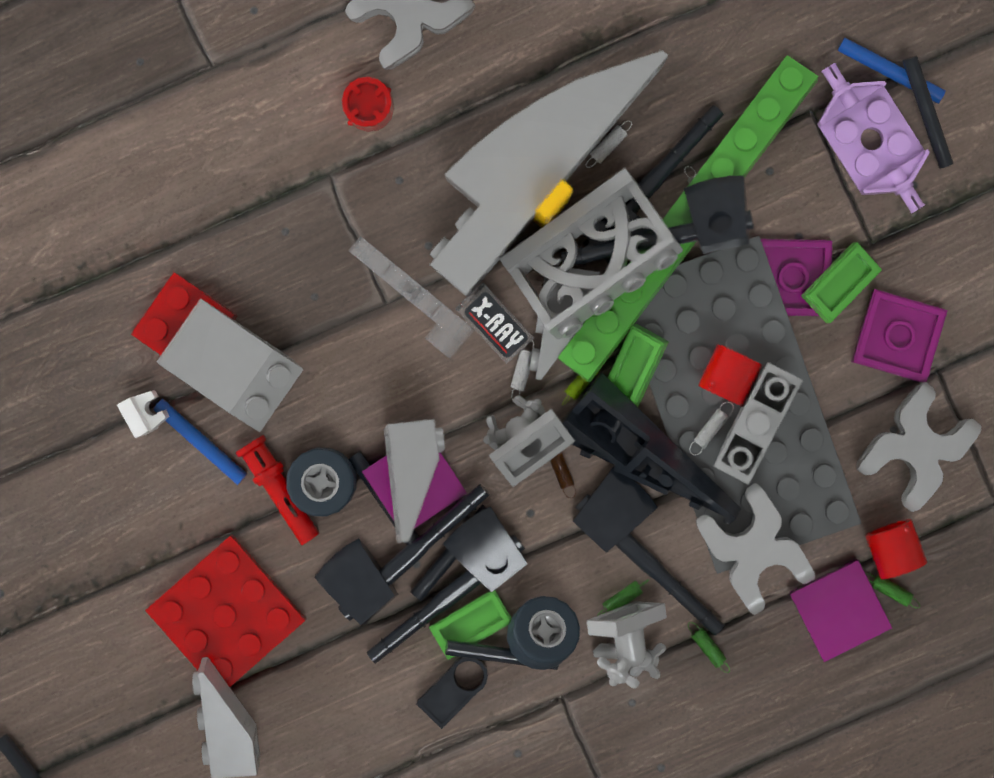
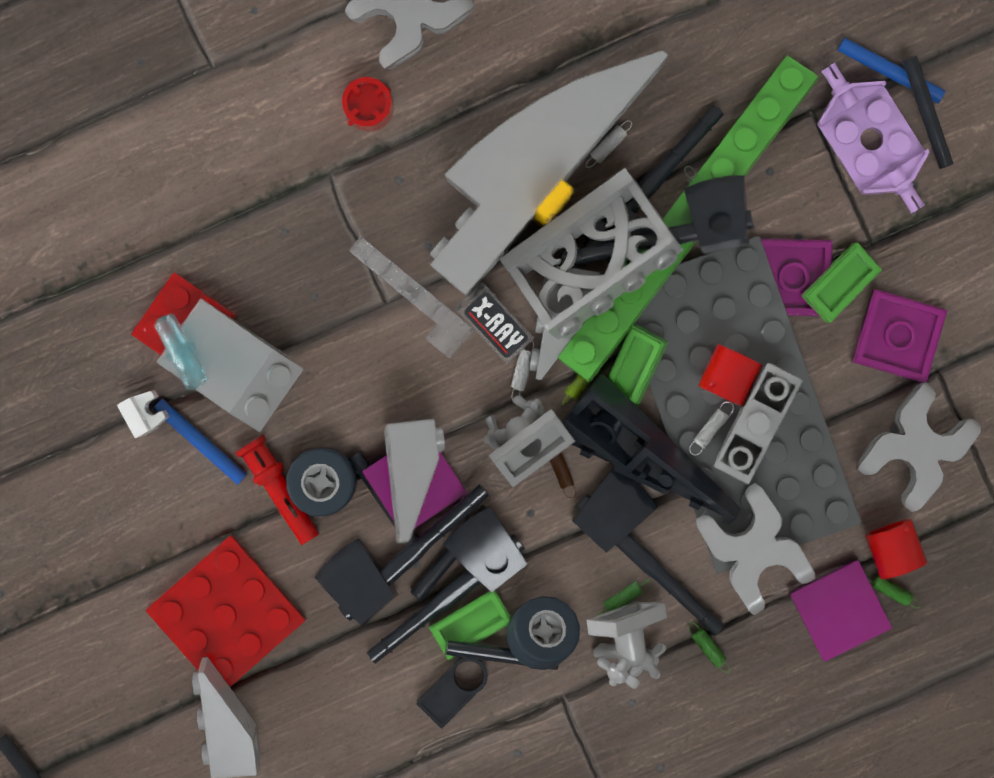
(181, 352): none -> clear light blue axle

